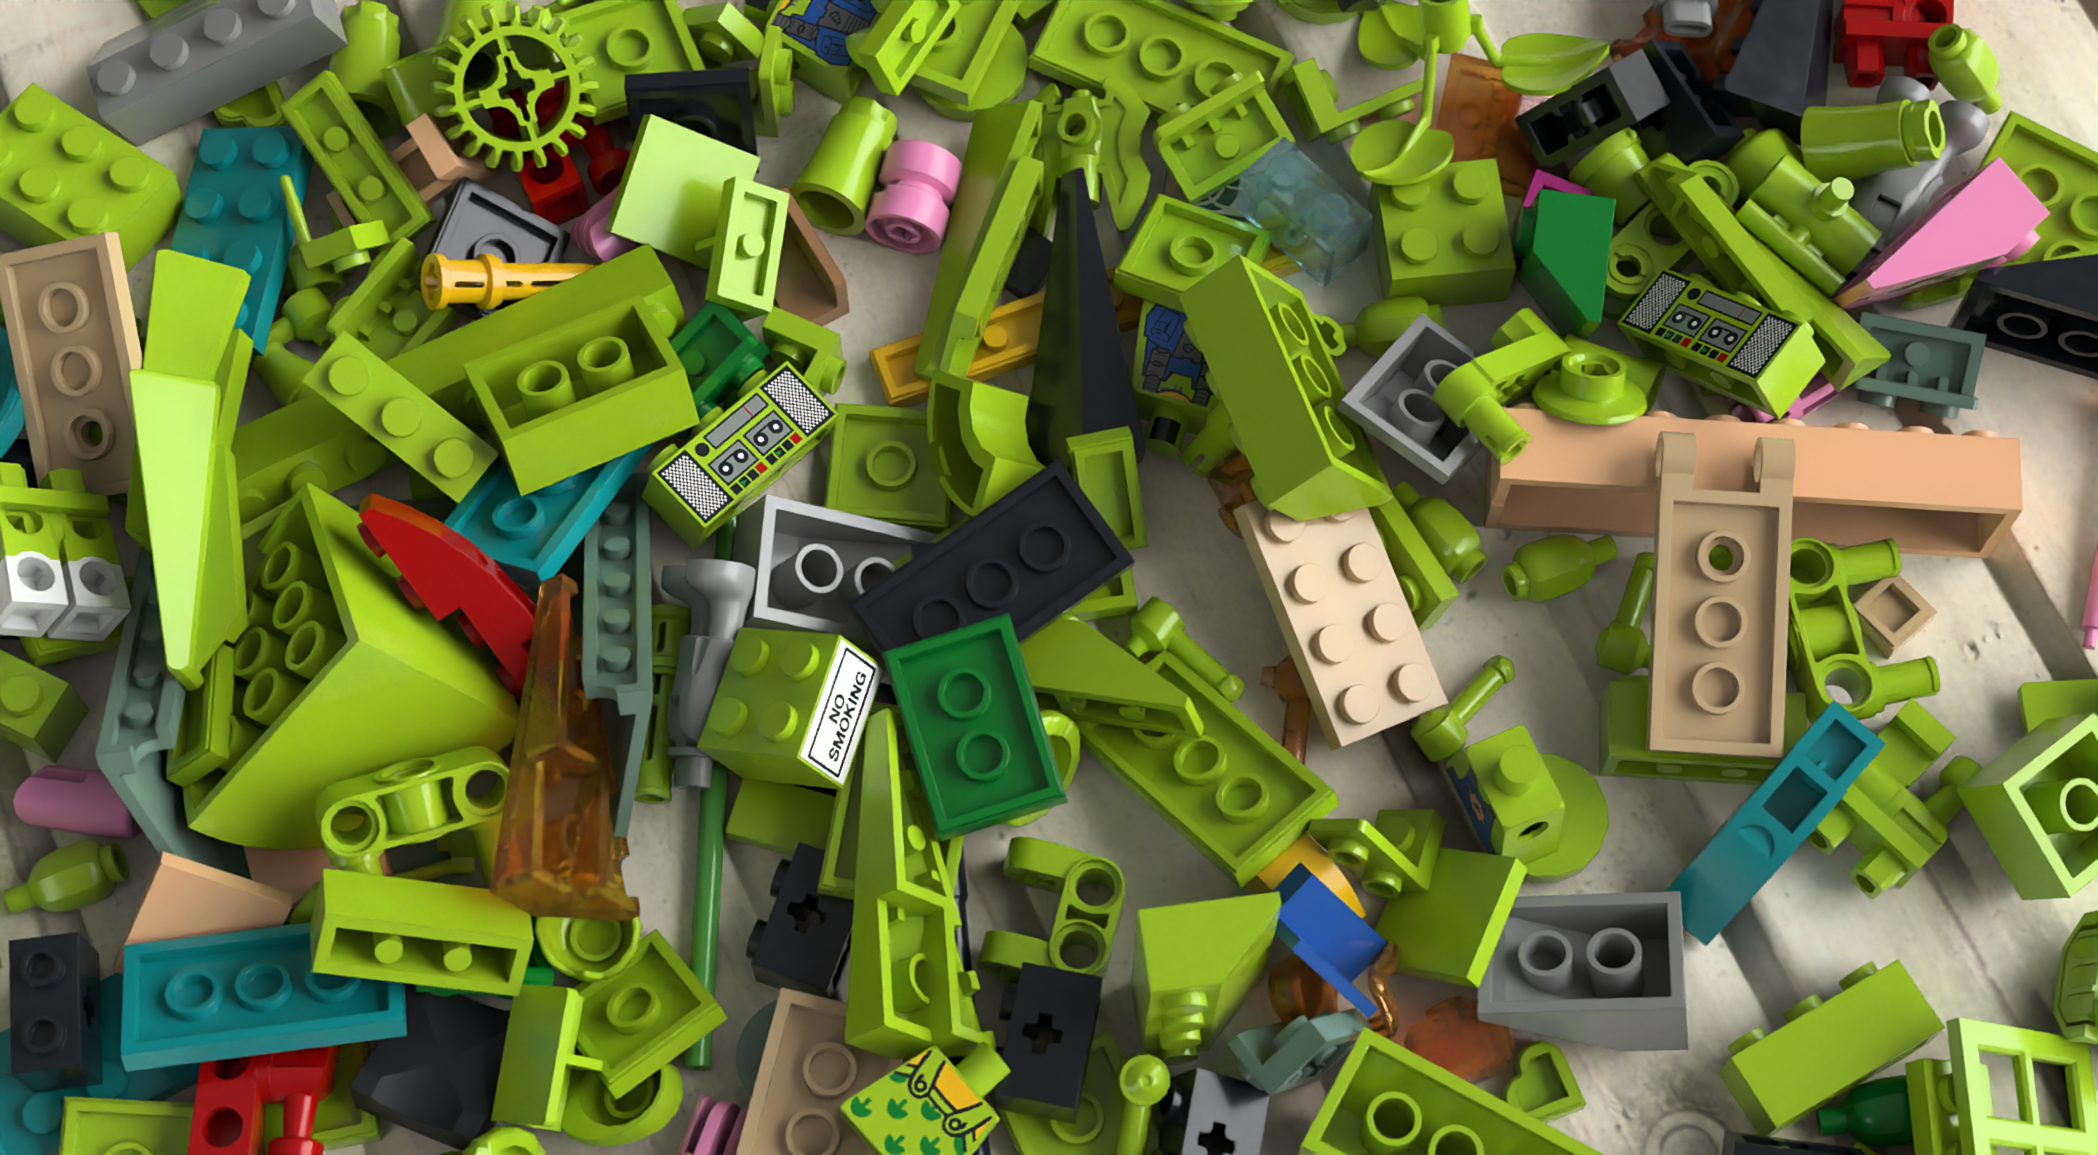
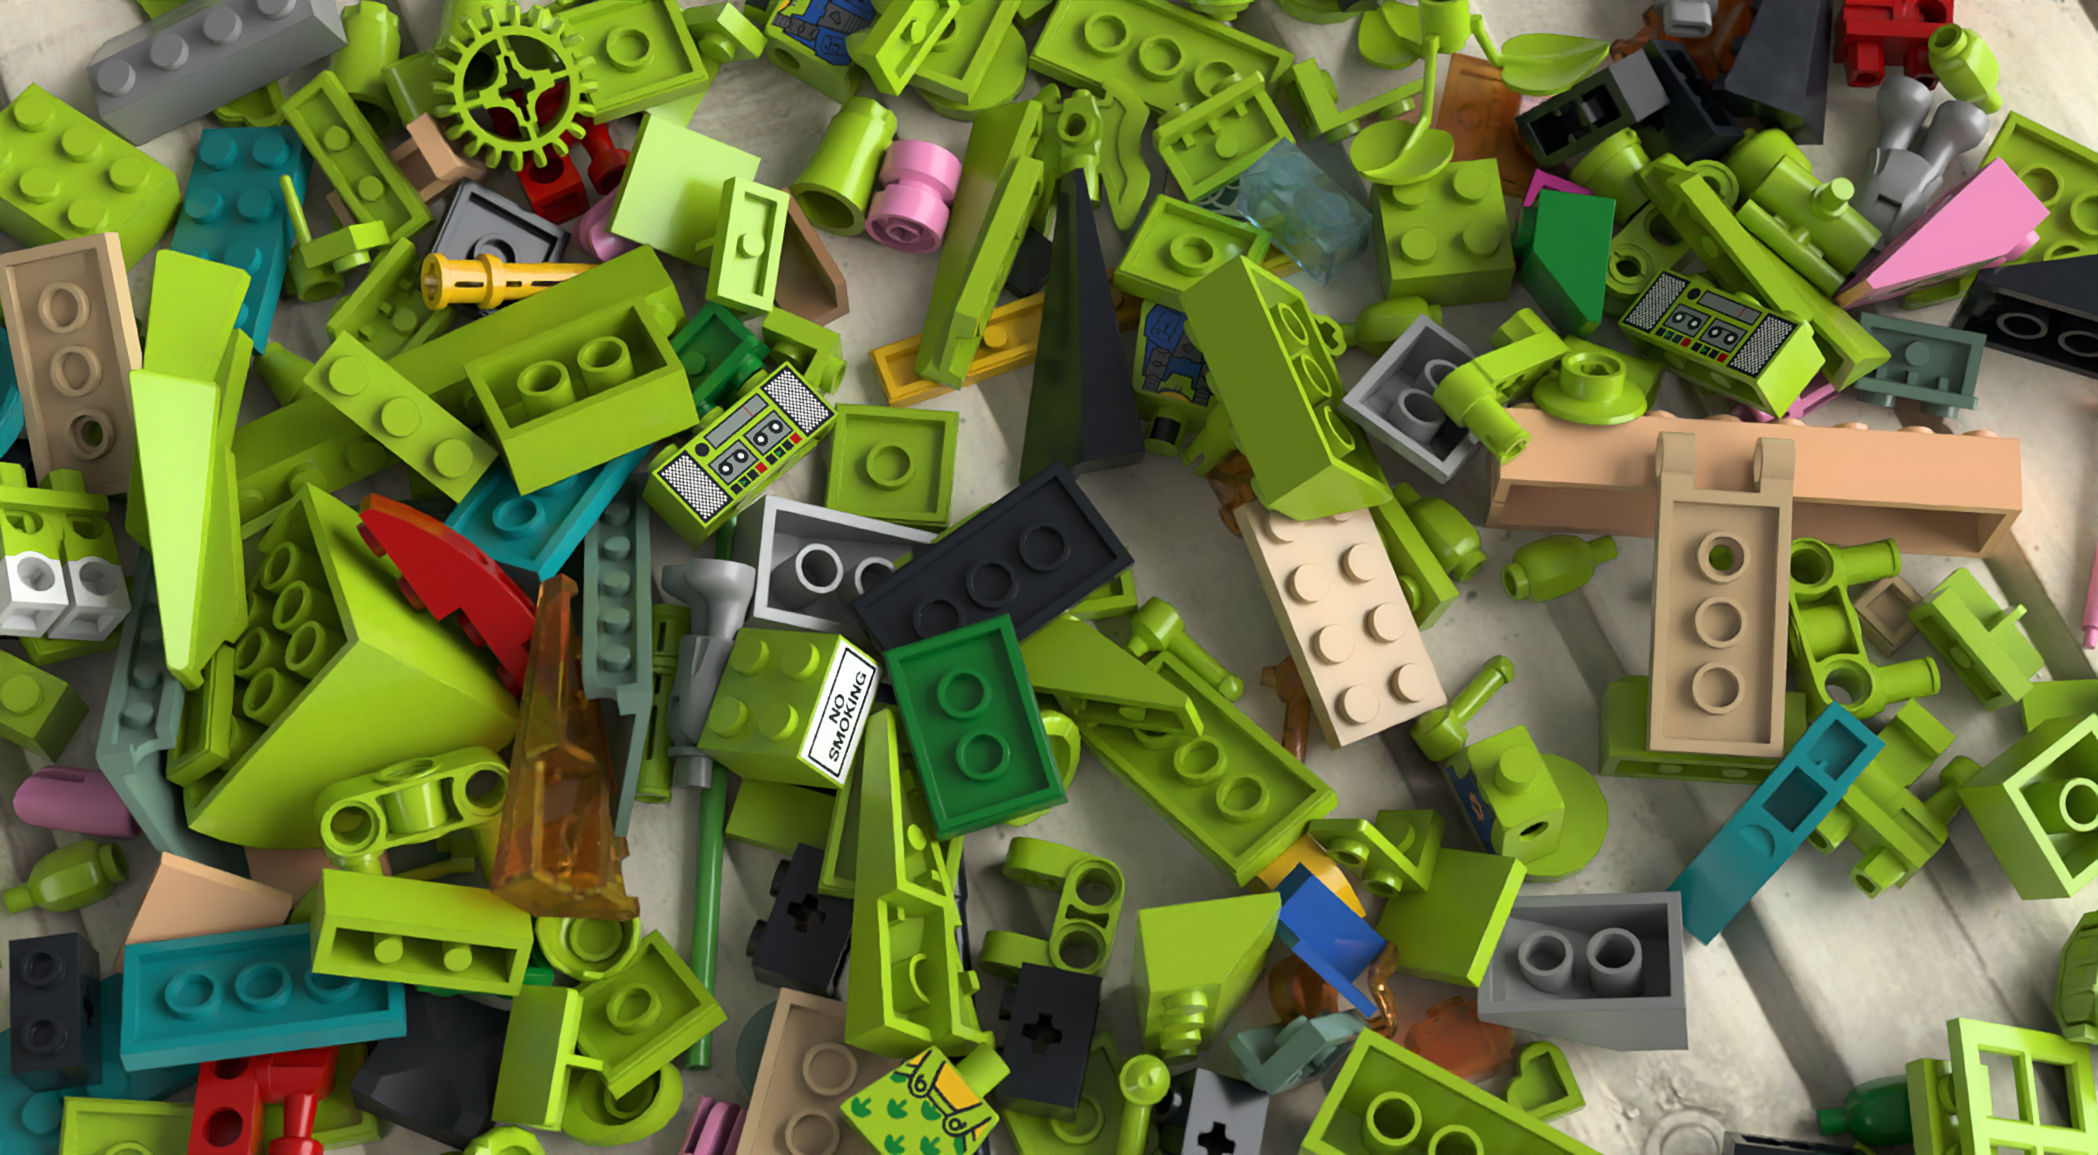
(303, 317): lime piece -> none
(701, 100): black tile -> none
(771, 86): lime bracket -> none
(978, 440): lime brick -> none
(1108, 475): lime tile -> none
(1623, 644): lime piece -> none
(1828, 1046): lime brick -> none
(1870, 138): lime plant -> none
(1978, 639): none -> lime panel

